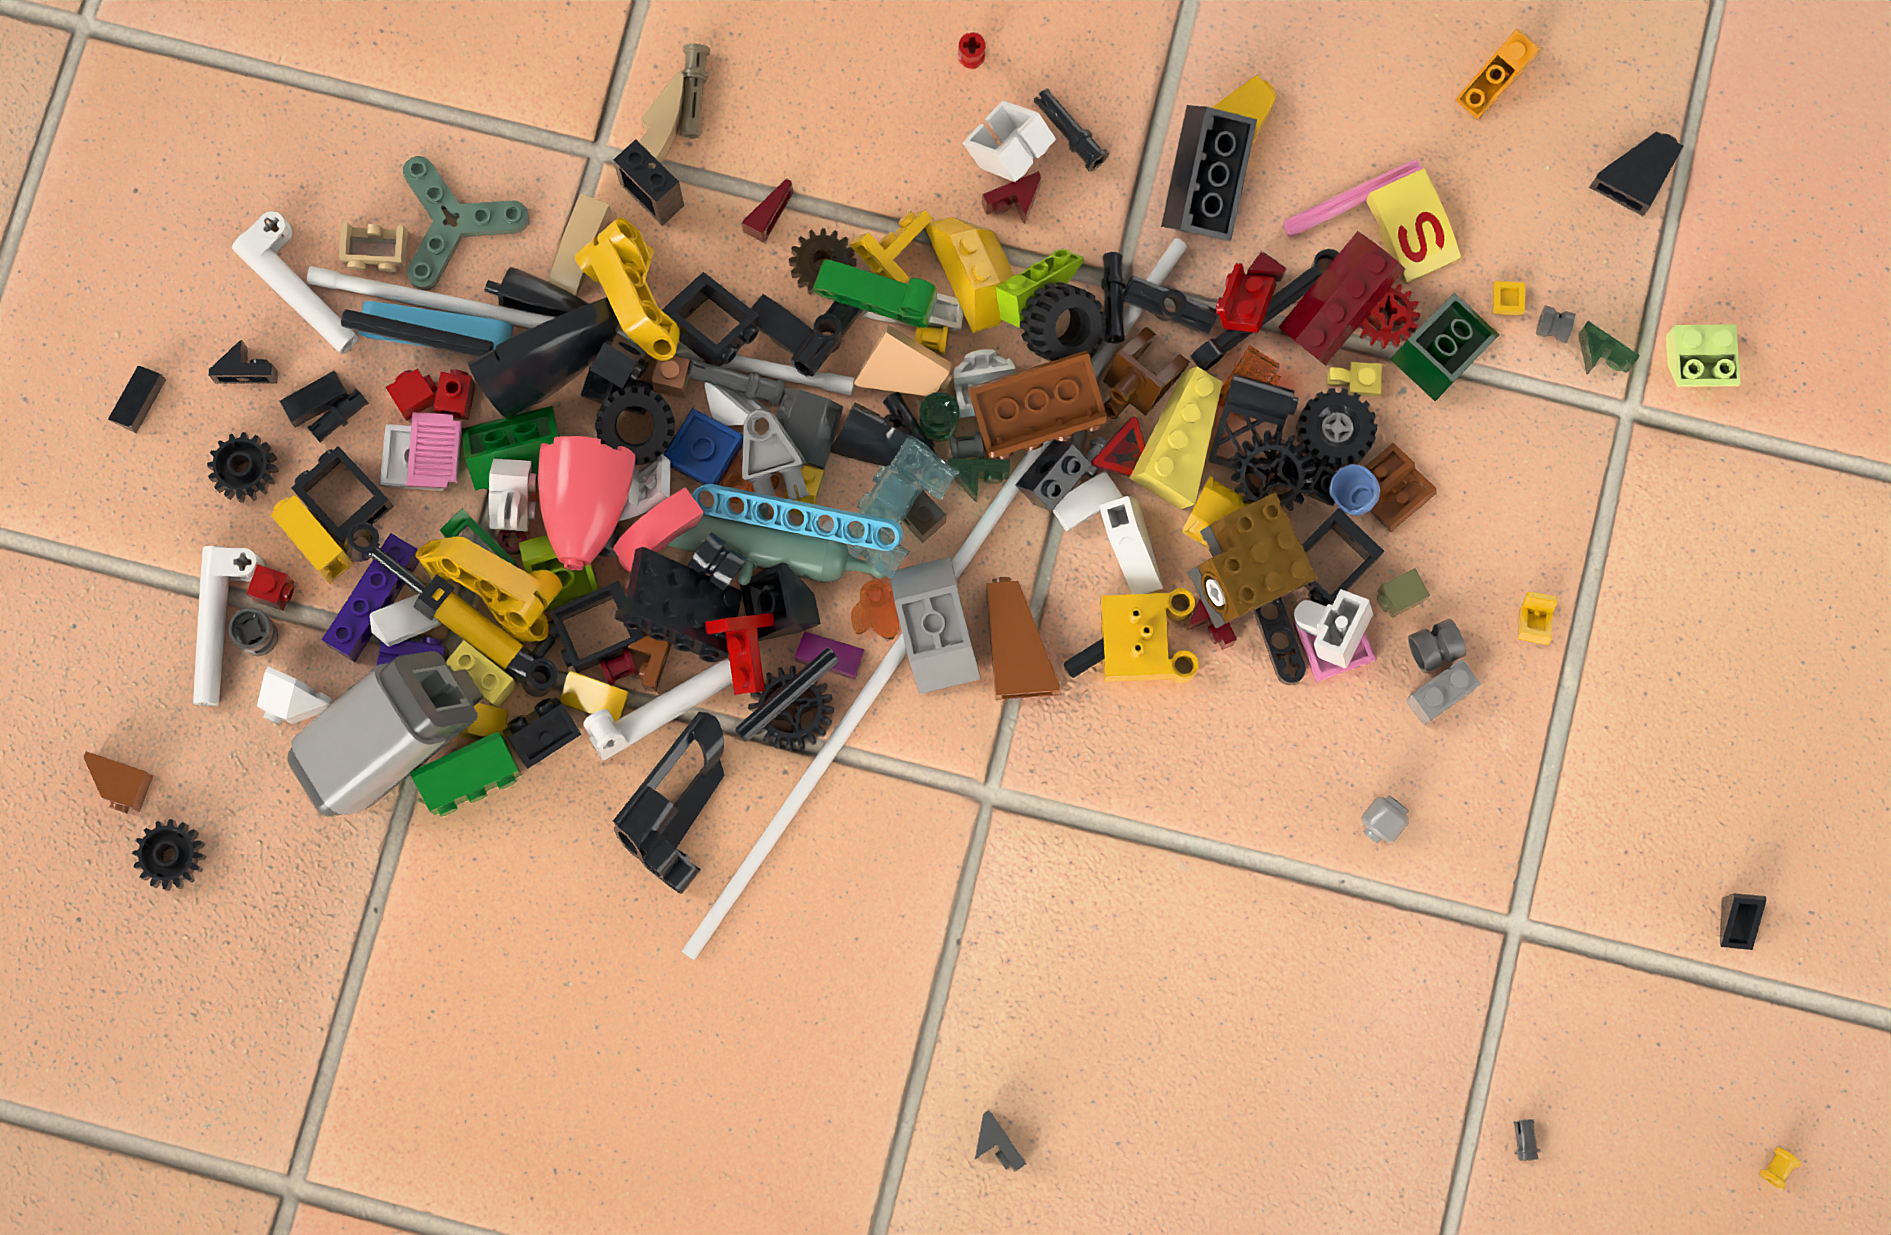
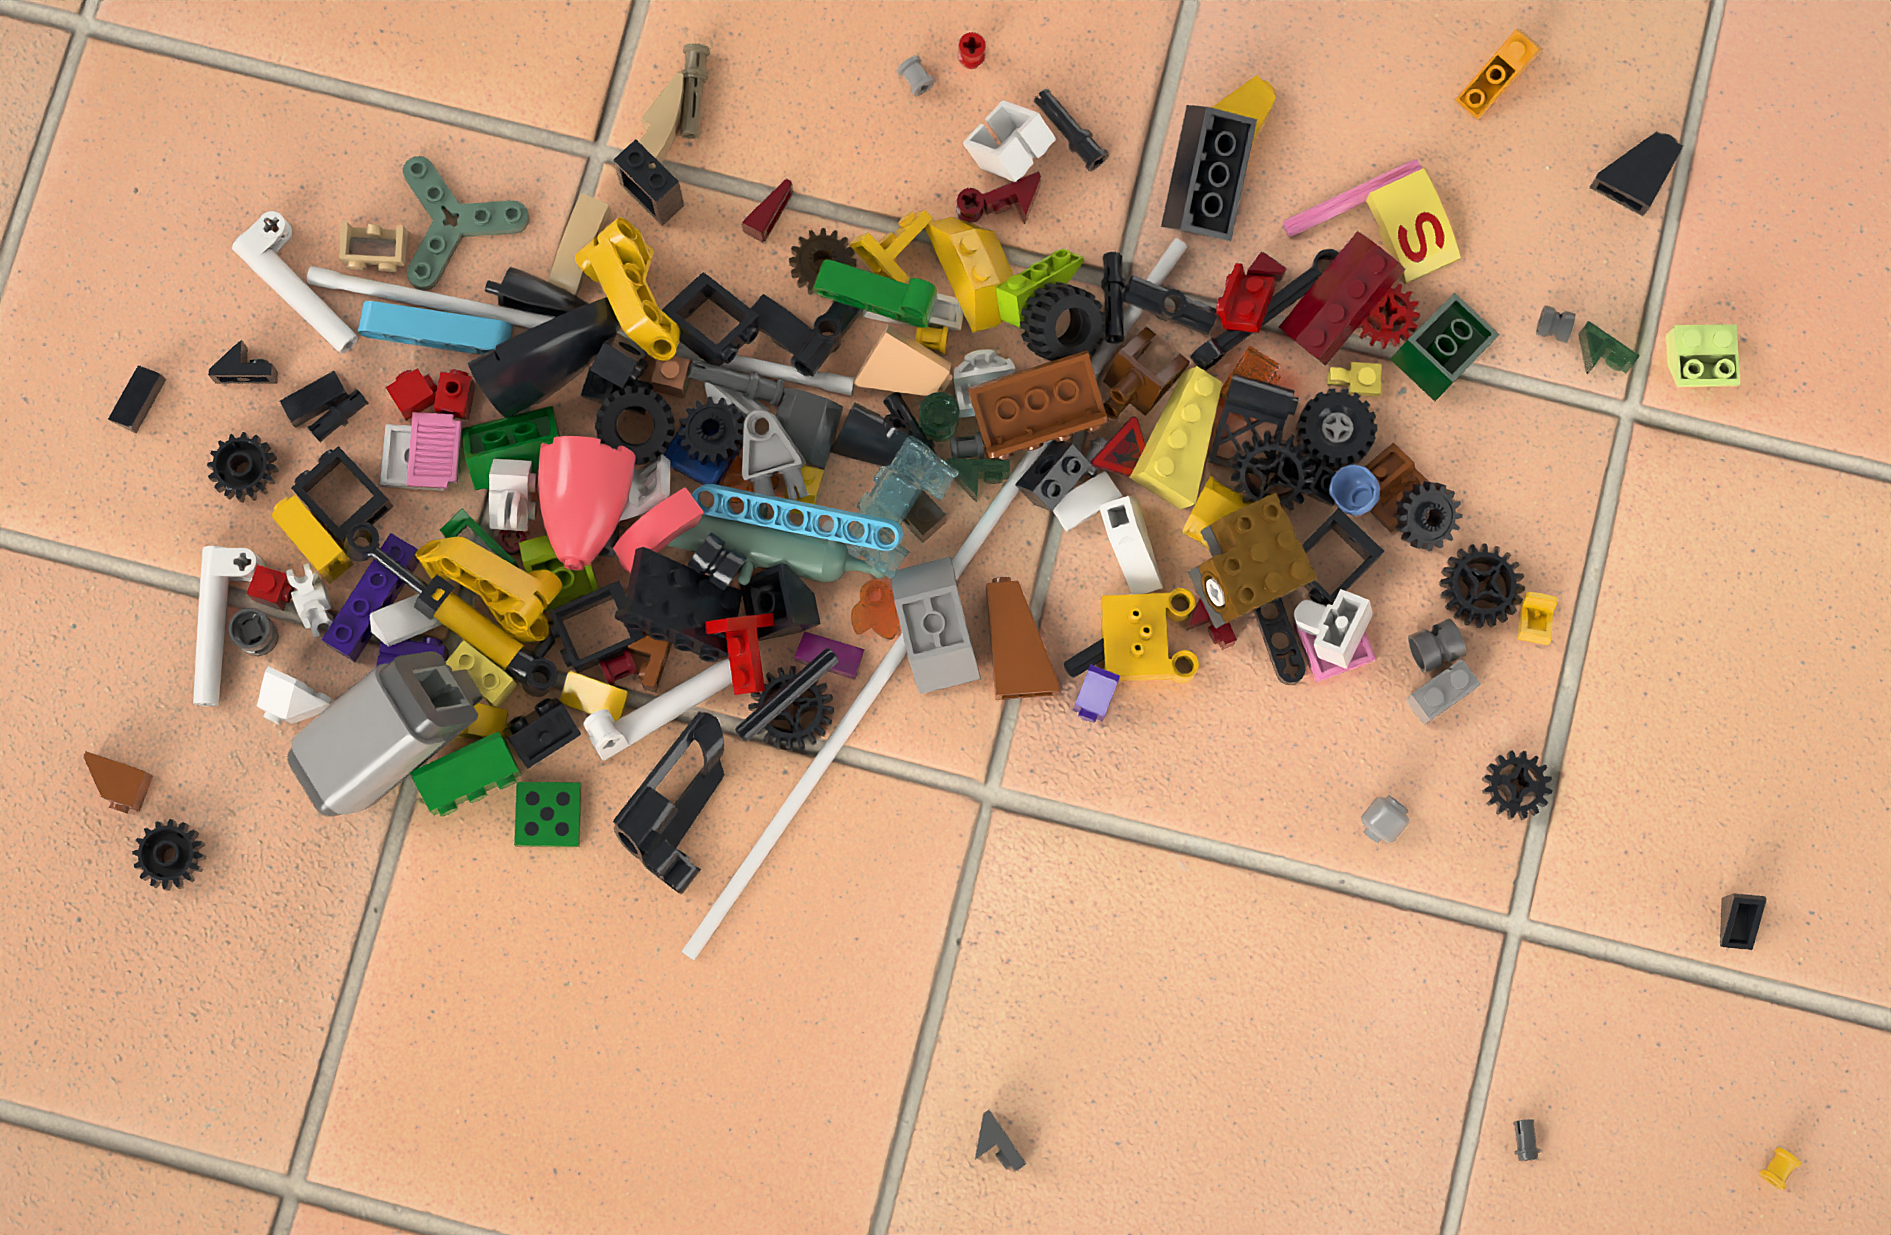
(310, 599): none -> white pin
(415, 333): black axle -> none
(547, 814): none -> green tile
(710, 416): none -> black gear
(916, 75): none -> light grey bush
(964, 198): none -> dark red bush
(1096, 694): none -> slope
(1402, 593): olive brick -> none
(1413, 511): none -> black gear
(1473, 577): none -> black gear
(1508, 298): yellow plate -> none
(1530, 787): none -> black gear

